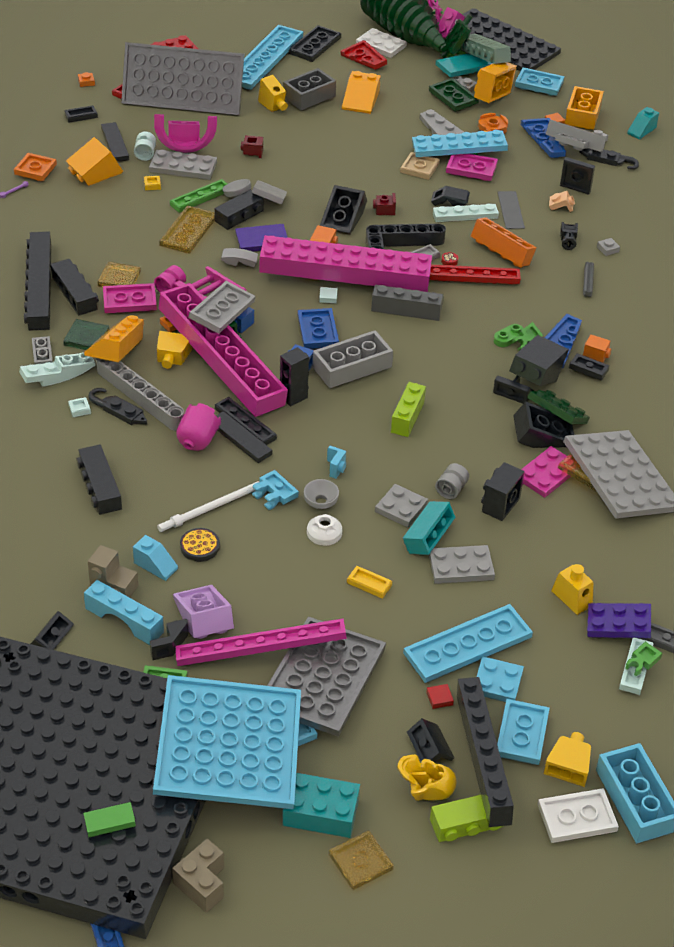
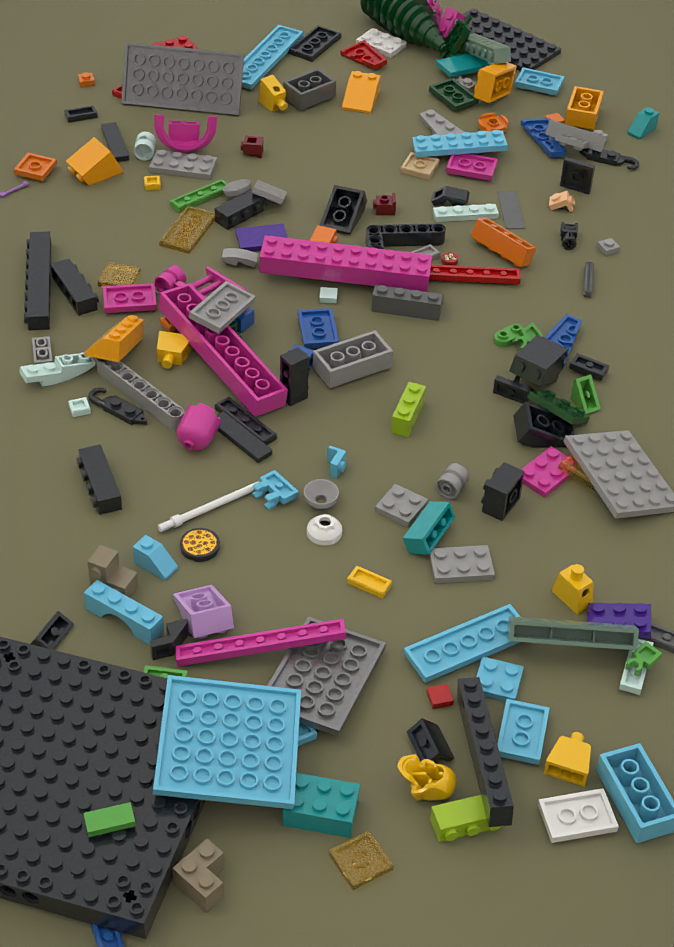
(84, 334): clear green tile -> none
(572, 633): none -> sand green brick
(585, 395): none -> bright green slope
(597, 348): orange brick -> none

